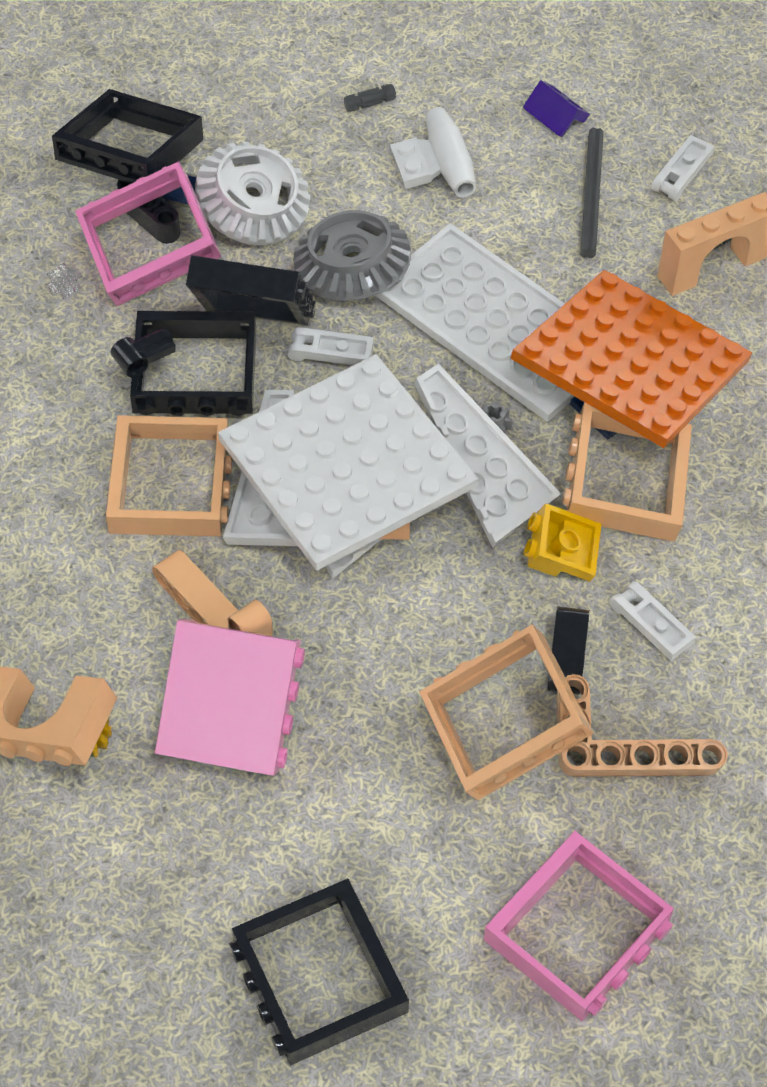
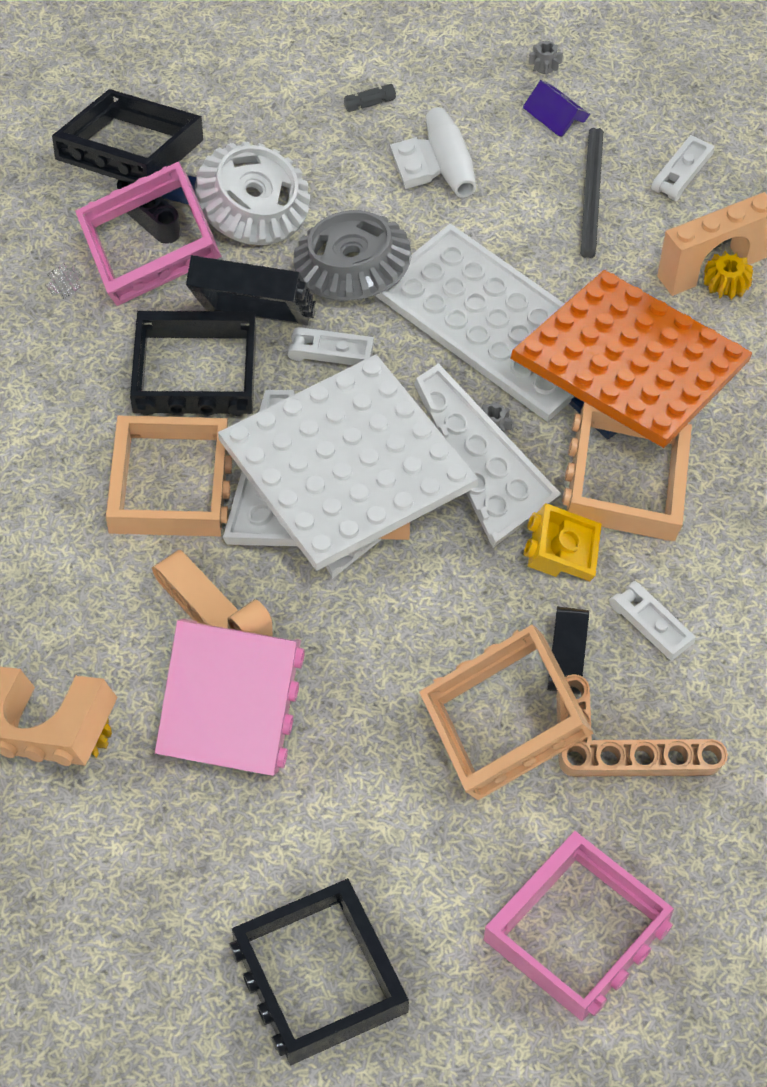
(136, 355): black piece -> none
(545, 57): none -> light grey gear
(728, 275): none -> yellow gear

